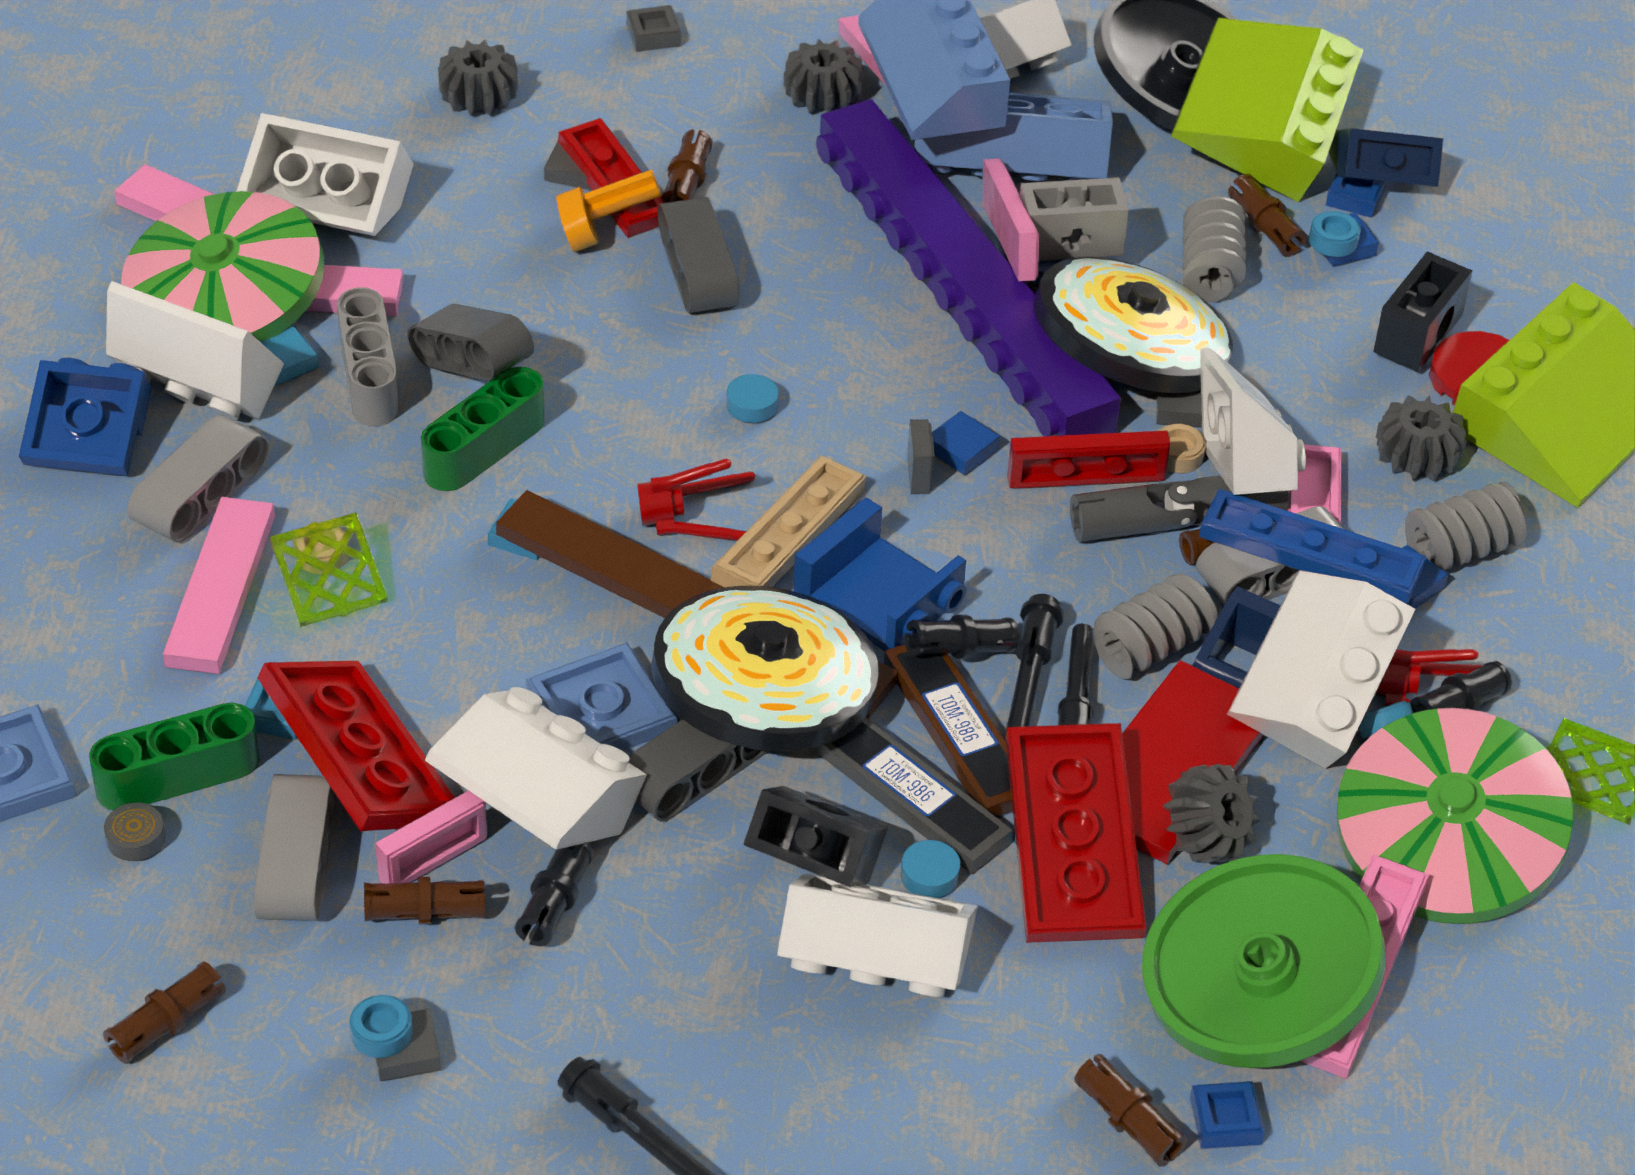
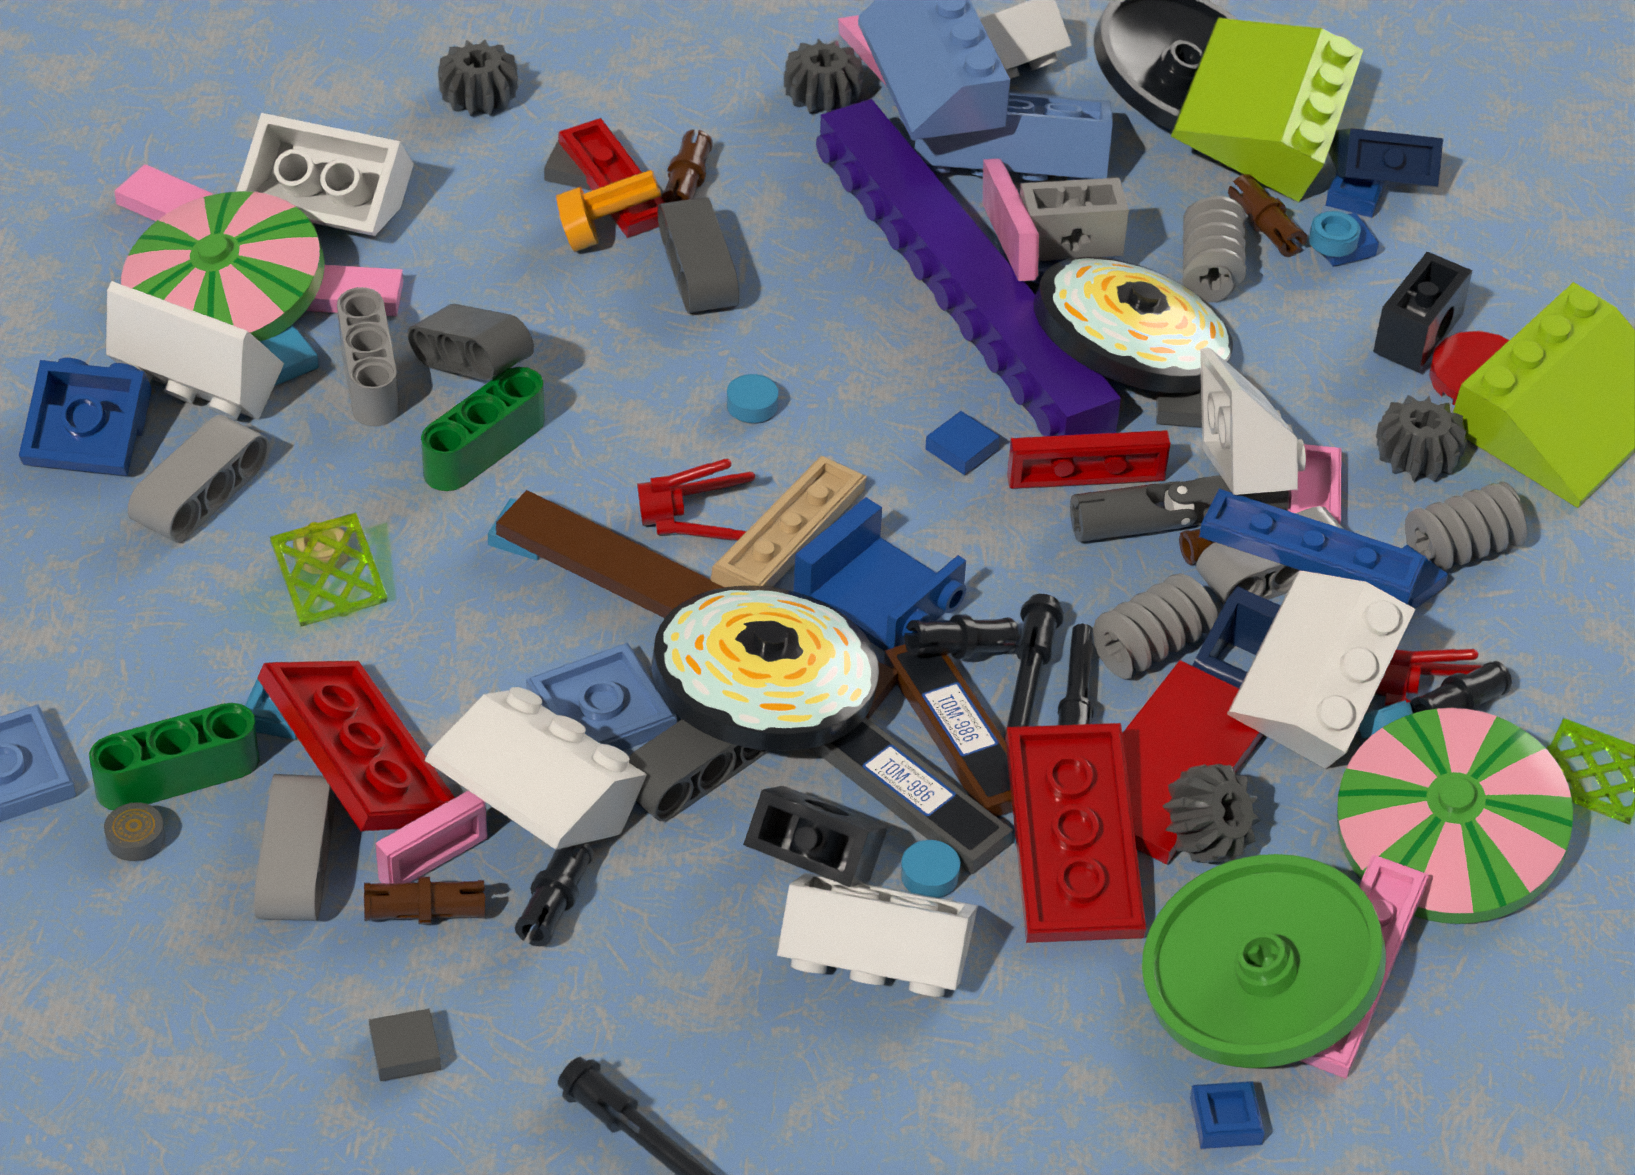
(164, 1012): reddish brown pin -> none
(219, 585): bright pink tile -> none
(381, 1026): dark azure tile -> none
(653, 28): dark grey tile -> none
(920, 456): dark grey tile -> none
(1130, 1110): reddish brown pin -> none
(1186, 448): tan tile -> none

